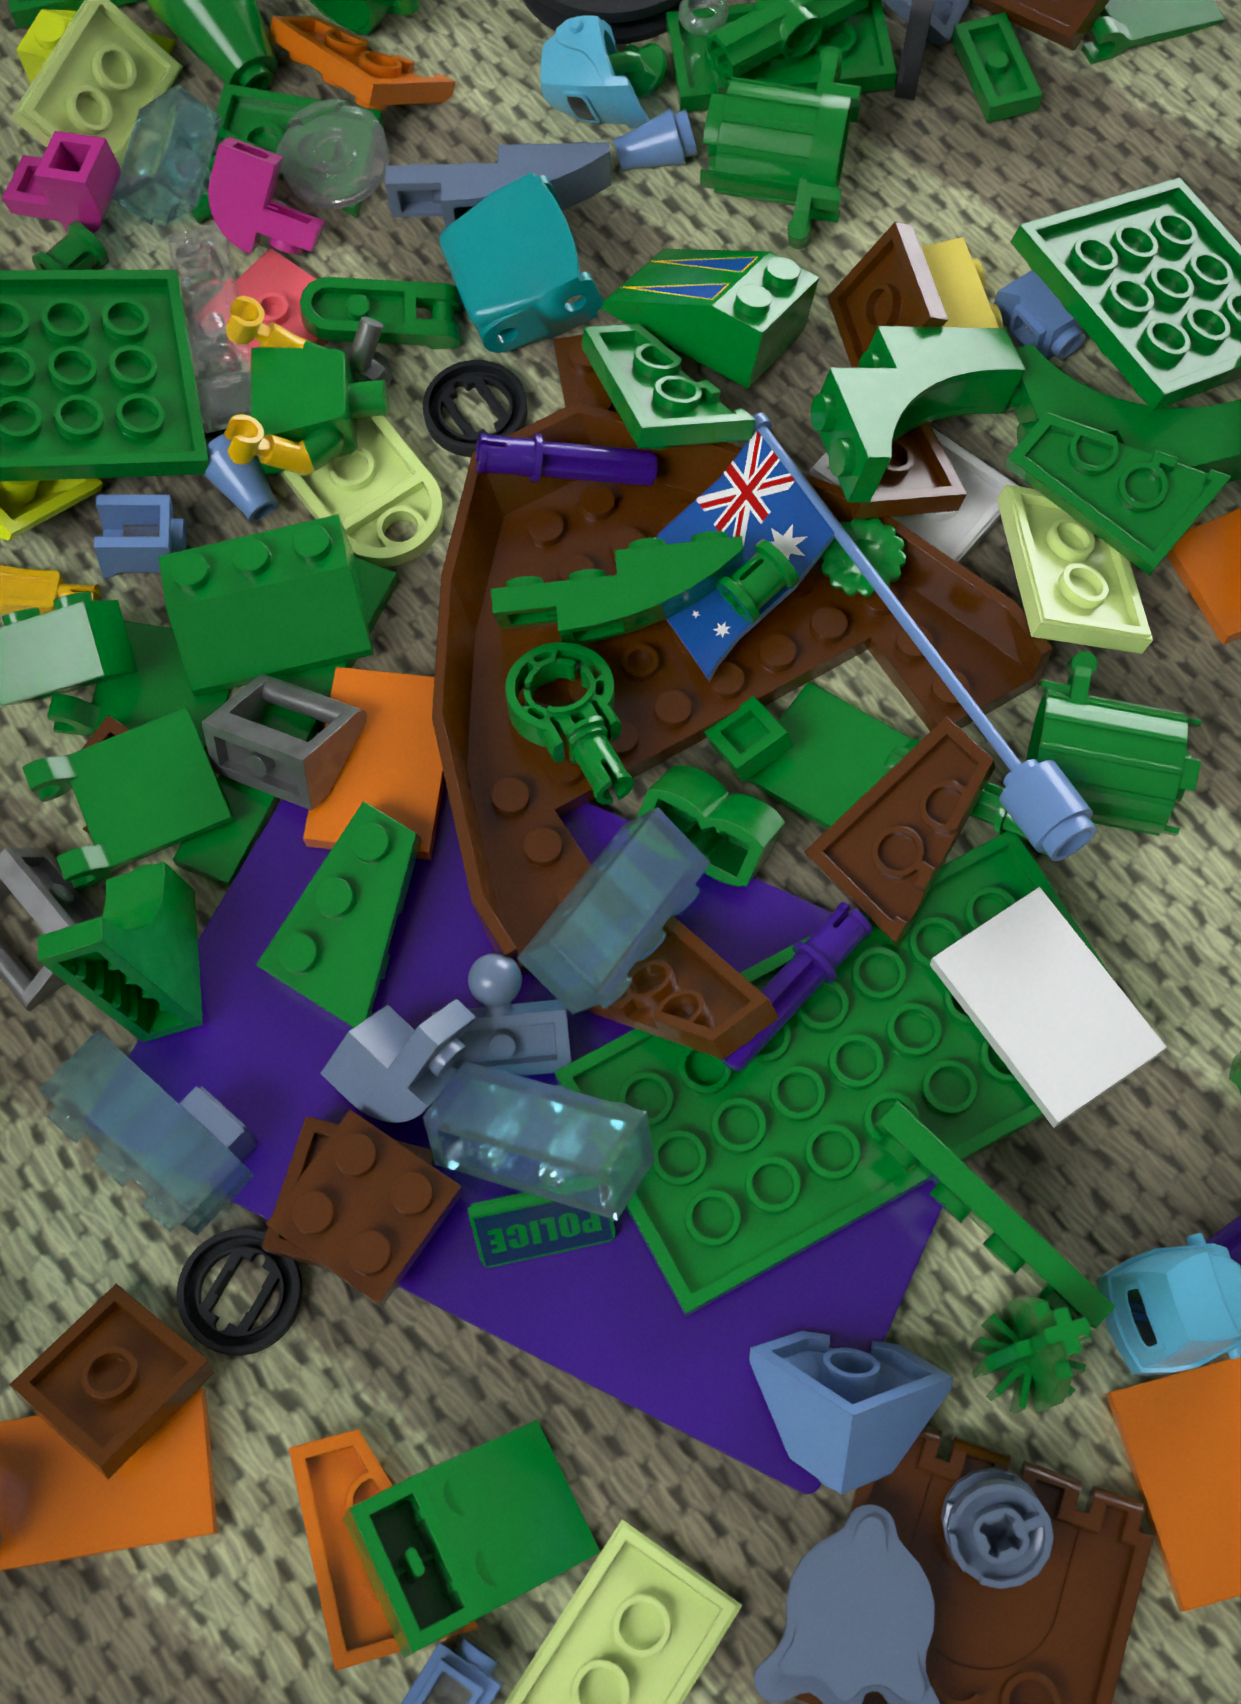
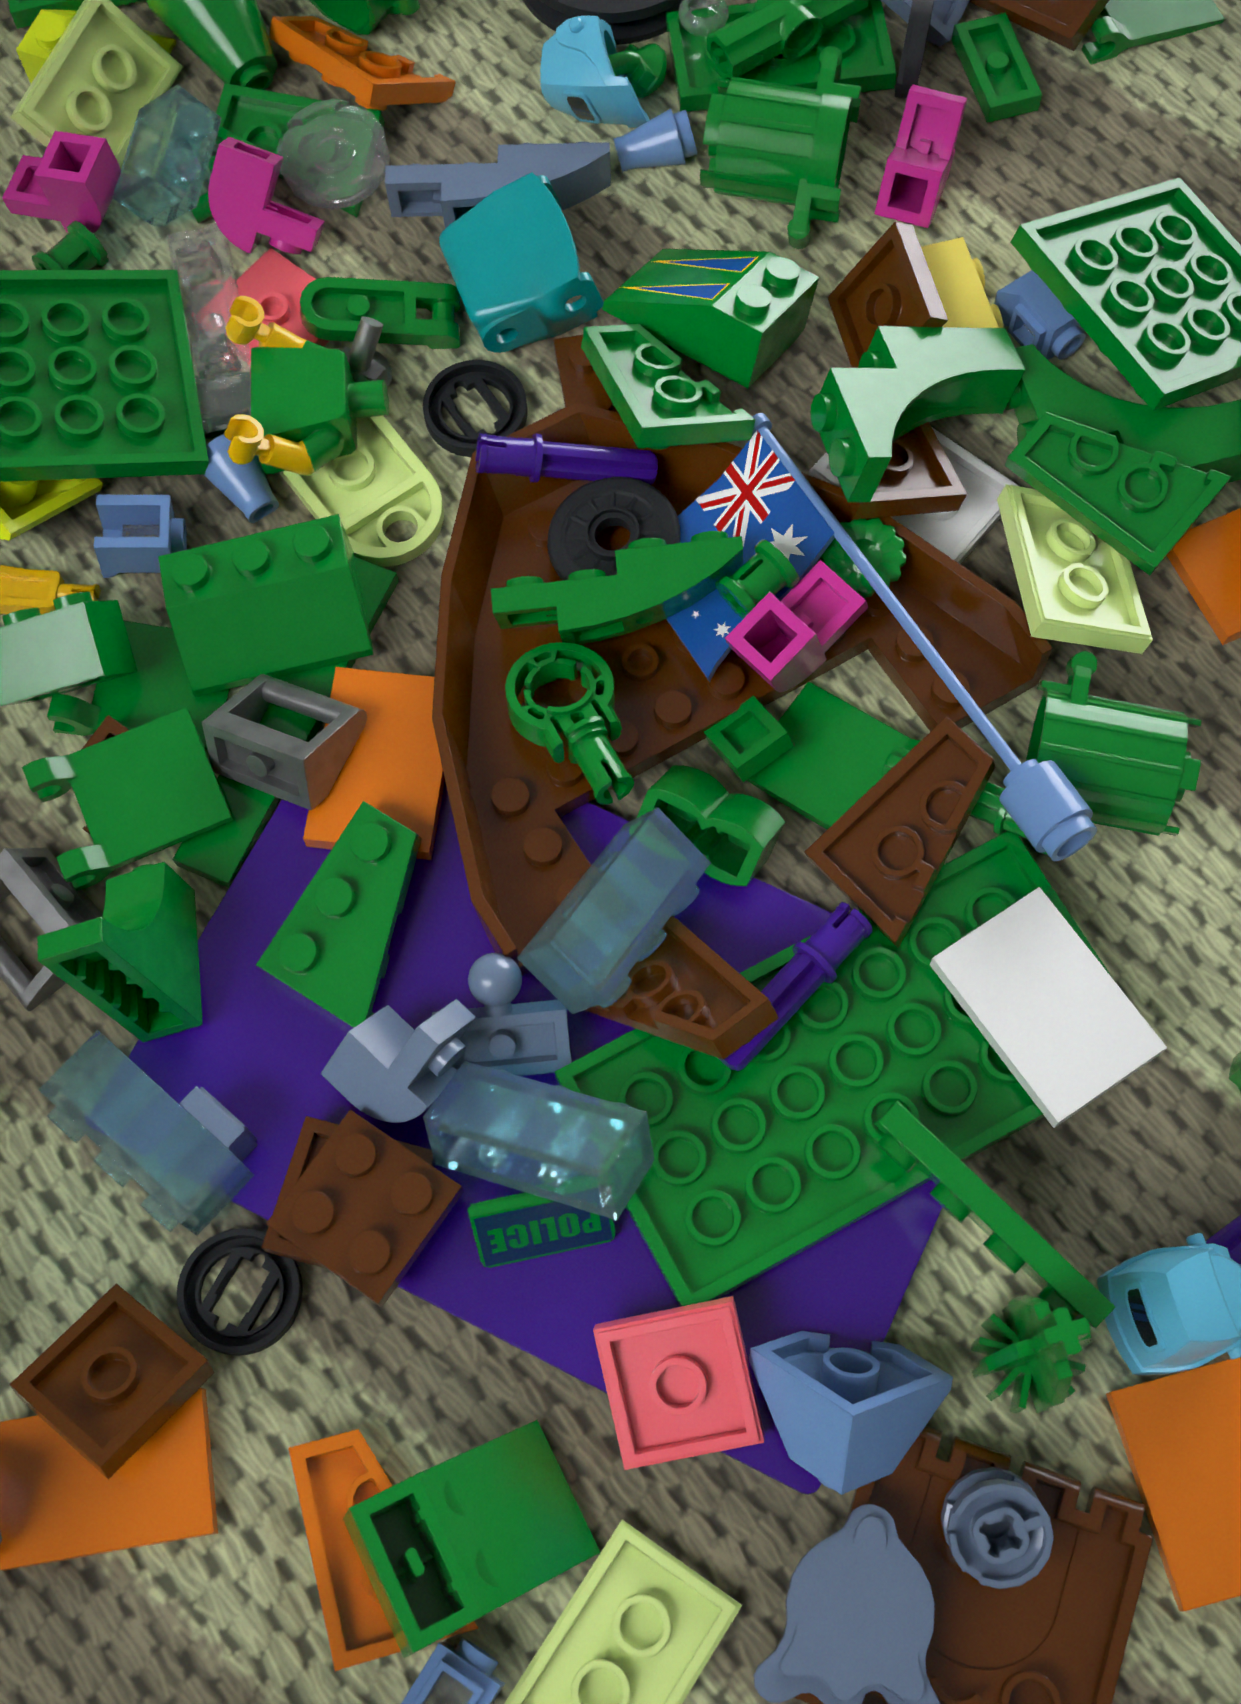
(602, 505): none -> black wheel
(679, 1383): none -> coral plate
(790, 636): none -> dark pink brick
(922, 156): none -> dark pink brick

